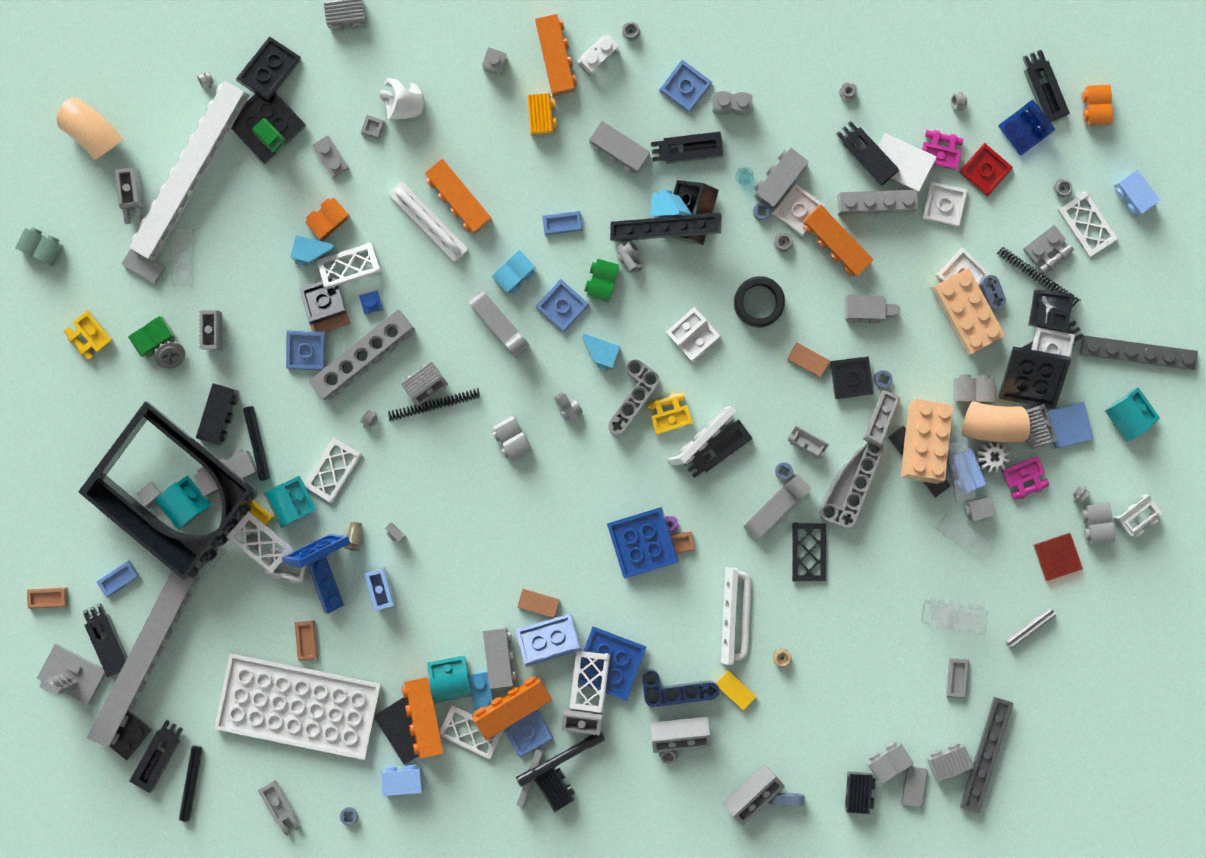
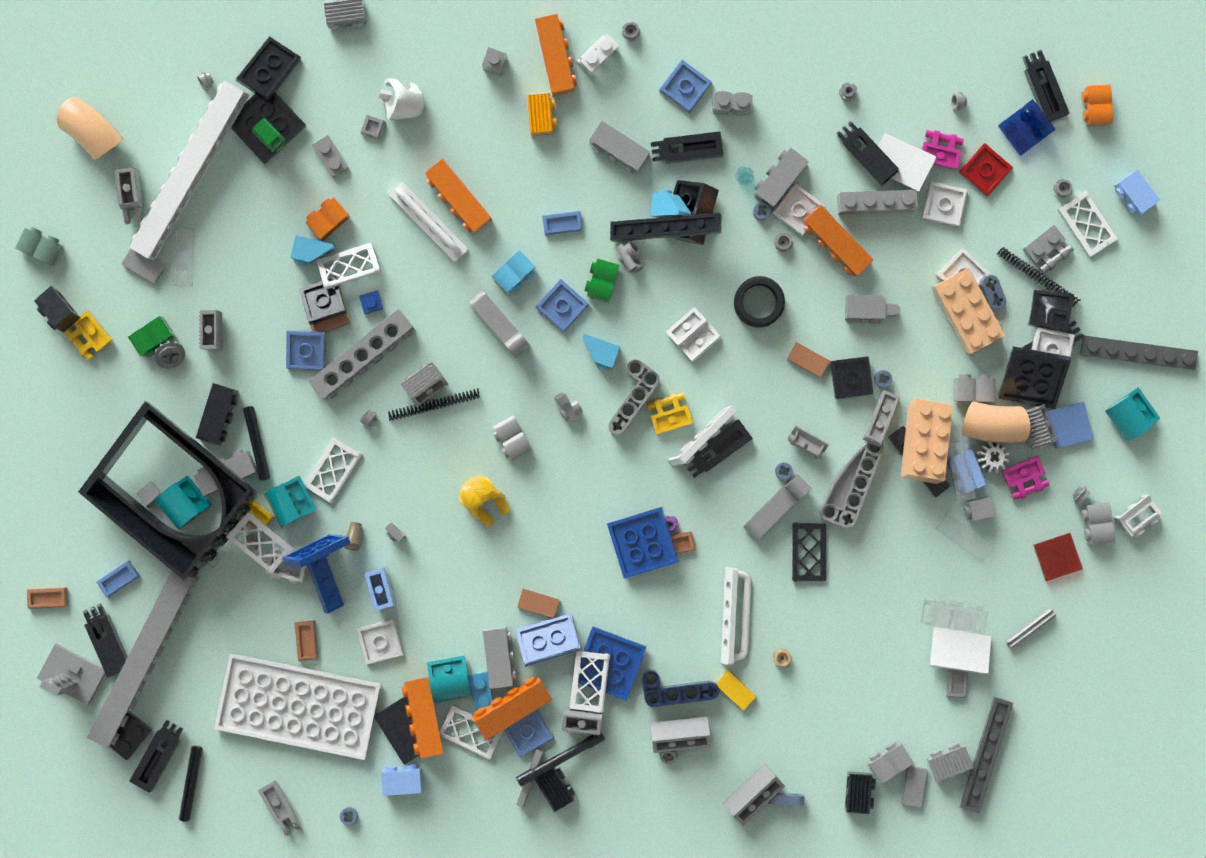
(56, 309): none -> black brick
(380, 641): none -> white tile
(476, 492): none -> yellow hair
(960, 651): none -> white tile

